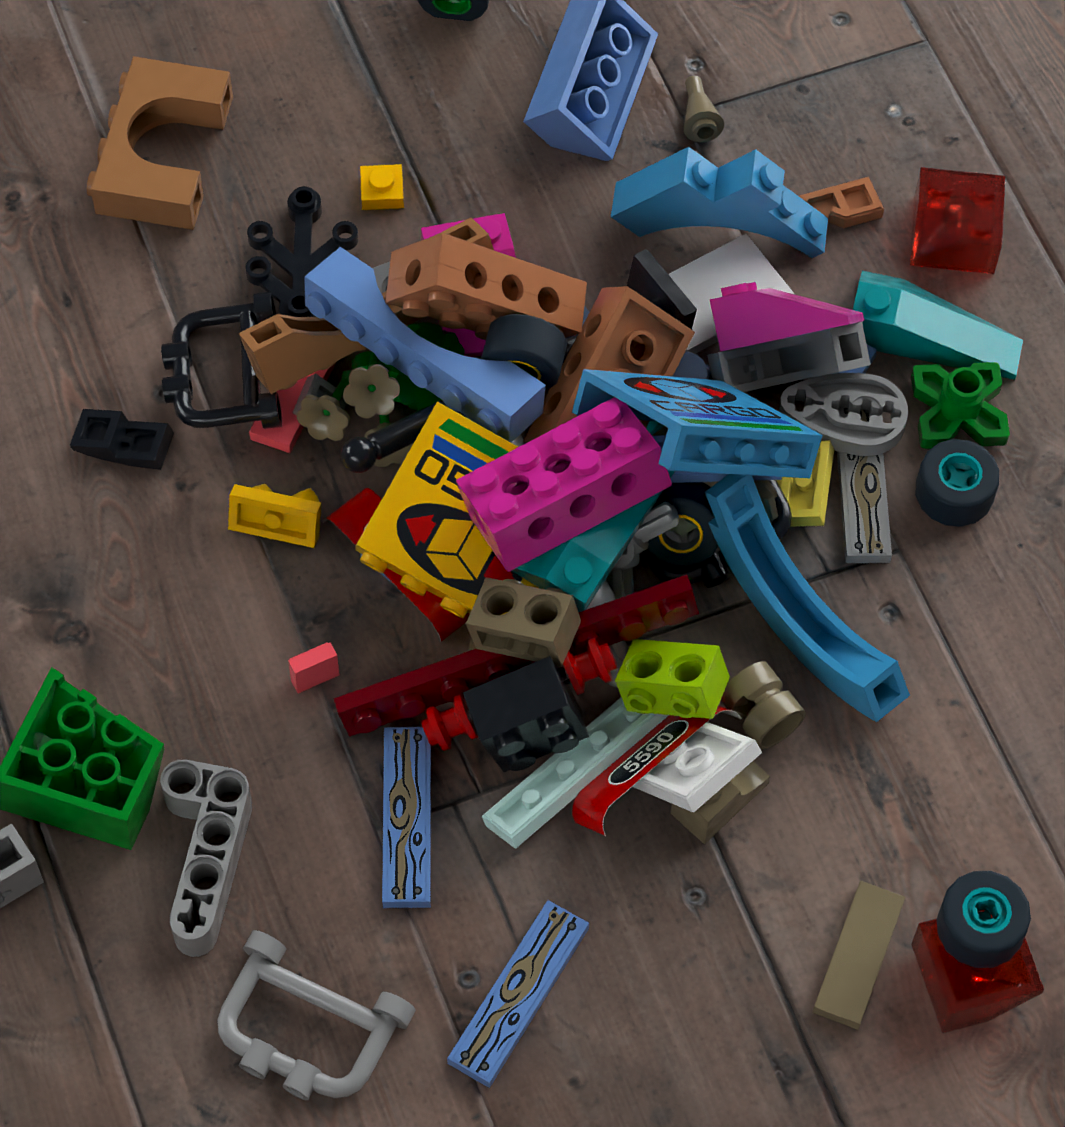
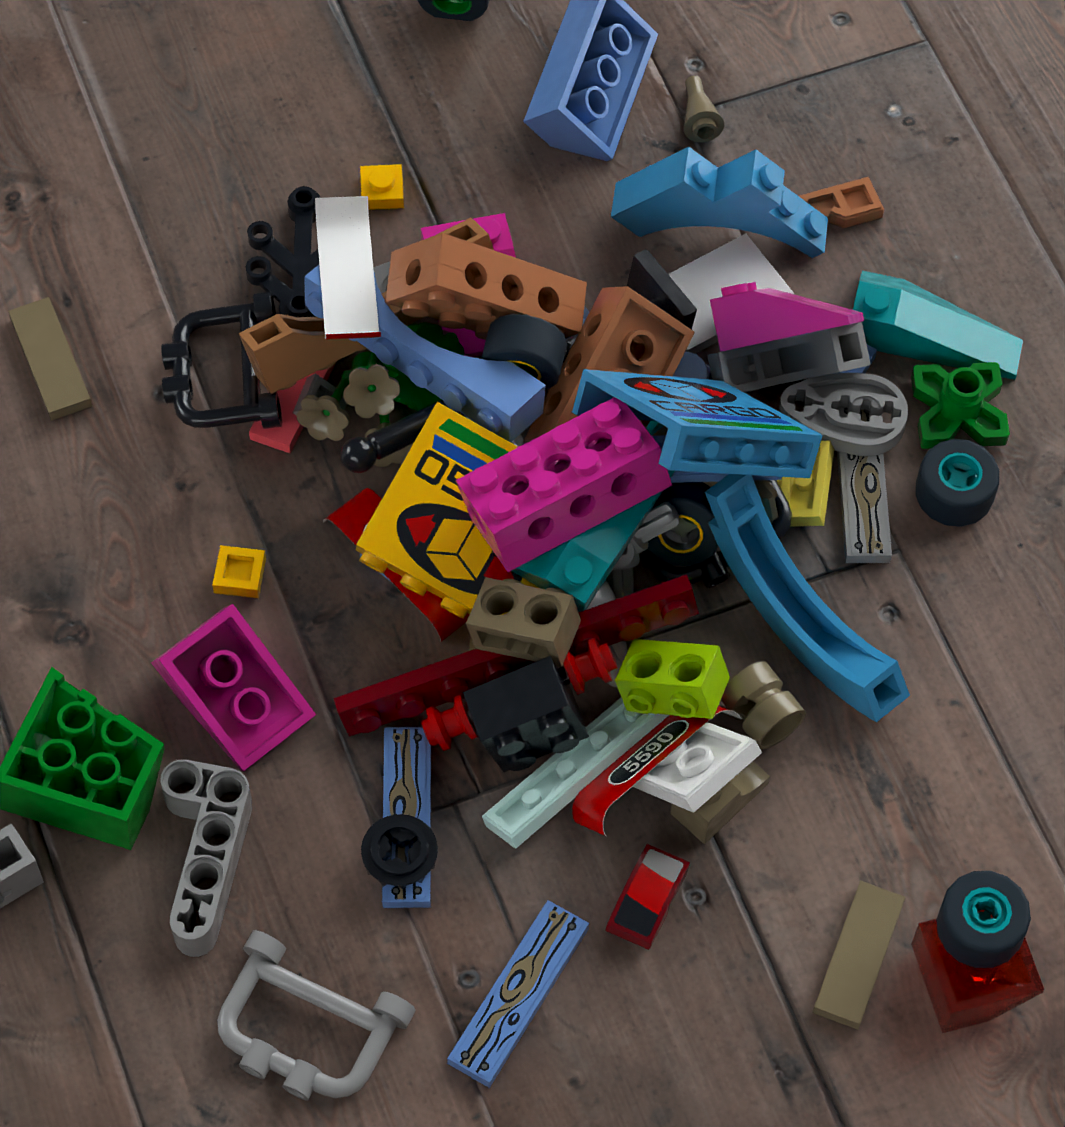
(50, 358): none -> dark tan tile
(117, 440): black slope -> none
(153, 96): medium nougat arch -> none
(234, 687): none -> dark pink slope
(239, 571): none -> yellow plate
(275, 515): yellow tile -> none
(313, 667): coral tile -> none
(346, 268): none -> white sticker
(404, 832): none -> black gear
(647, 896): none -> slope
(957, 220): clear red slope -> none

